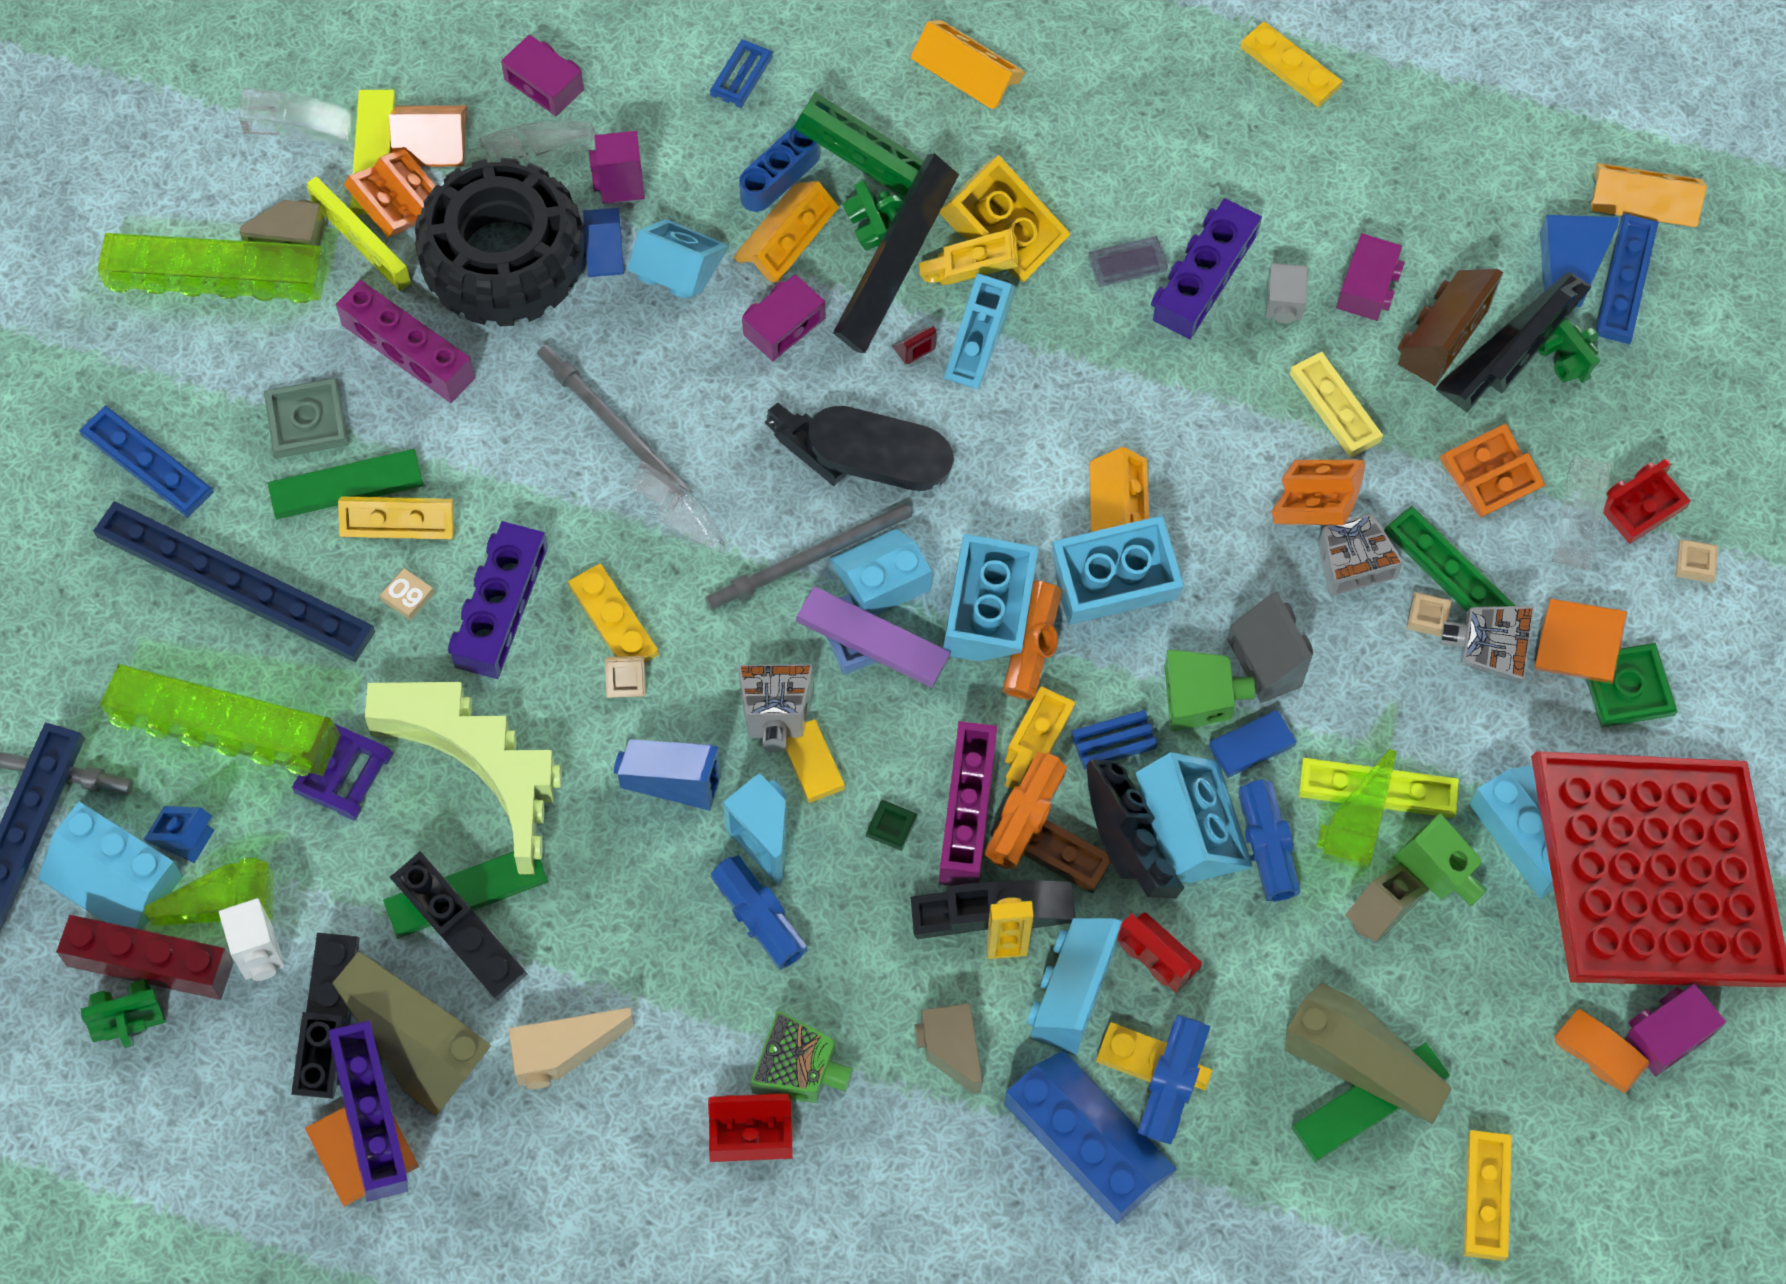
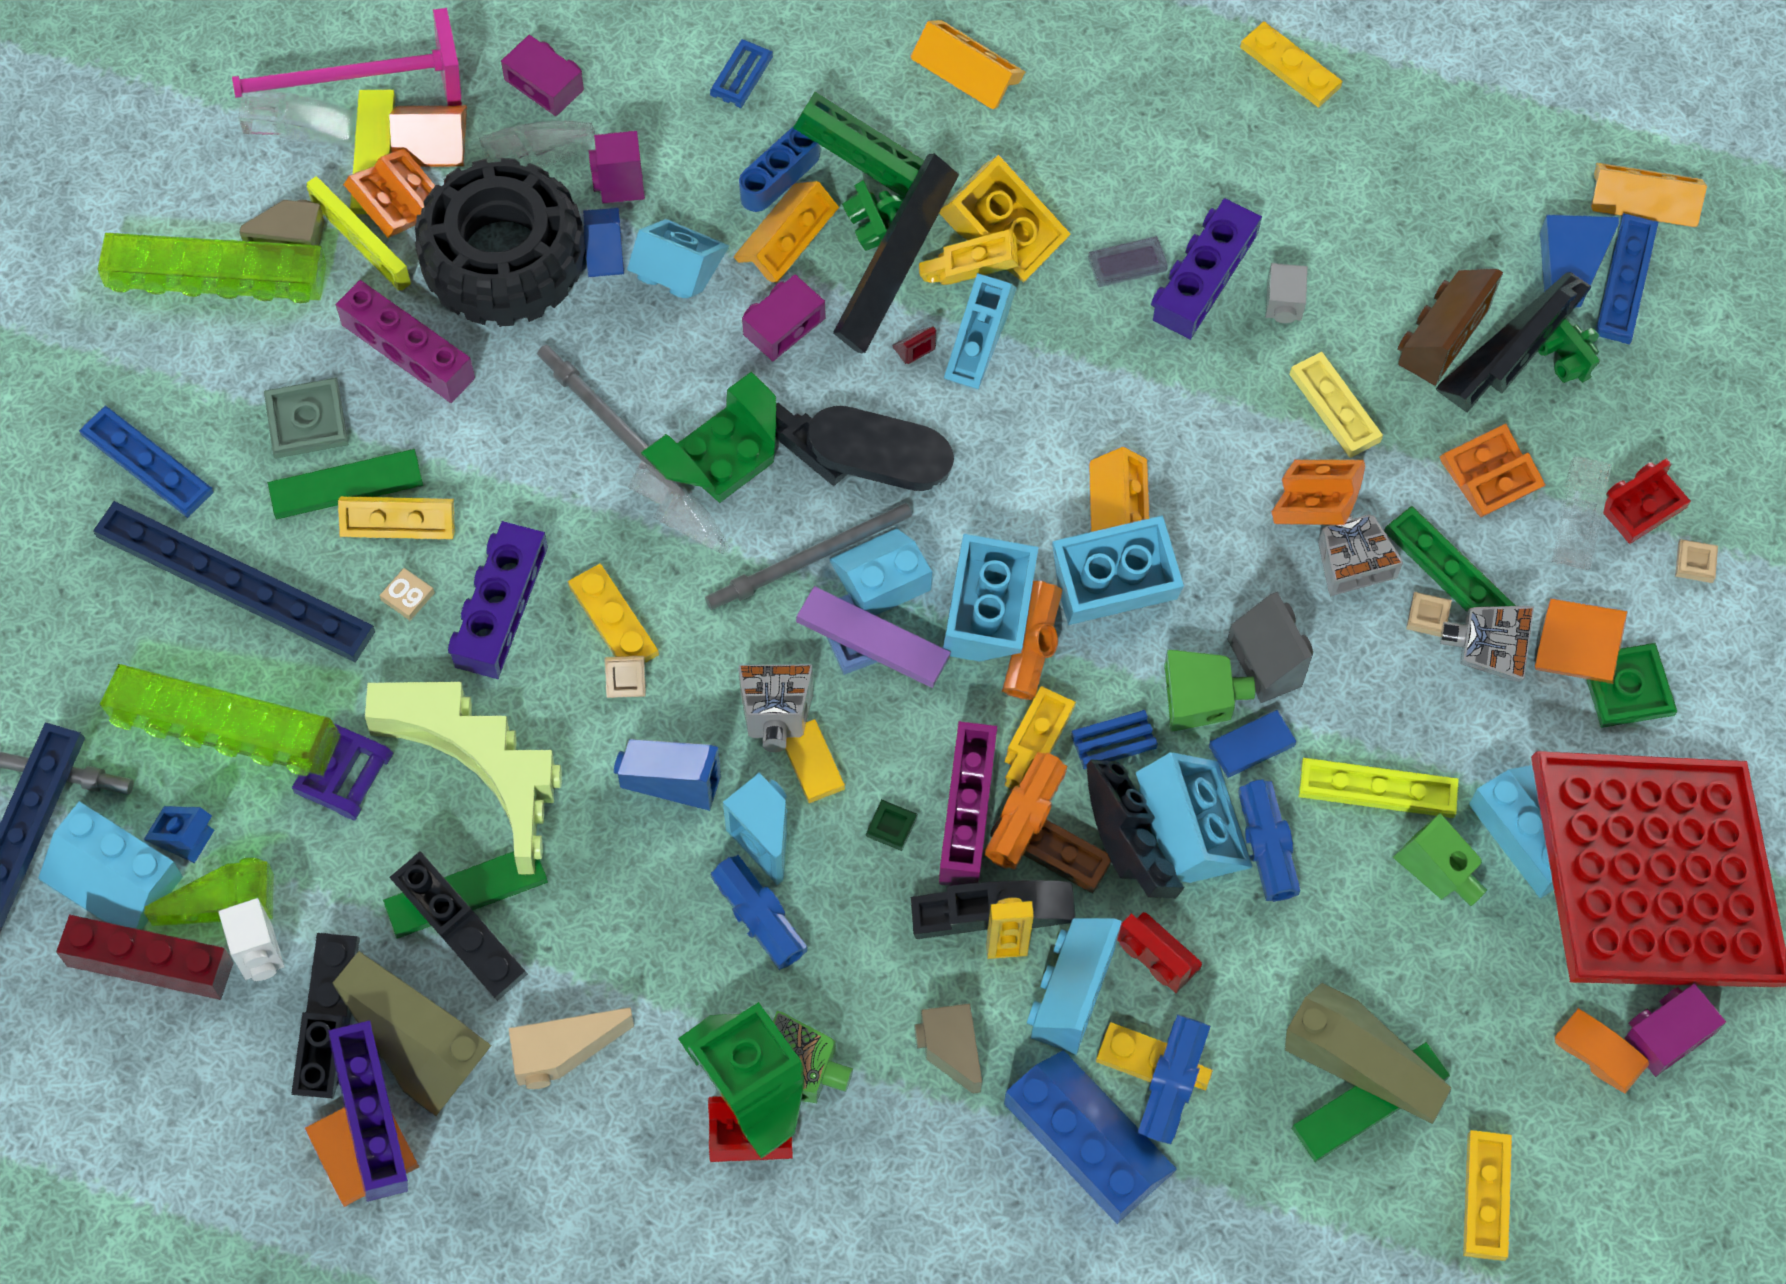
(123, 1016): green hips -> none
(441, 59): none -> dark pink tile
(727, 447): none -> green piece
(752, 1073): none -> green piece
(1356, 823): clear neon green slope -> none
(1369, 277): magenta brick -> none
(1386, 902): dark tan slope -> none

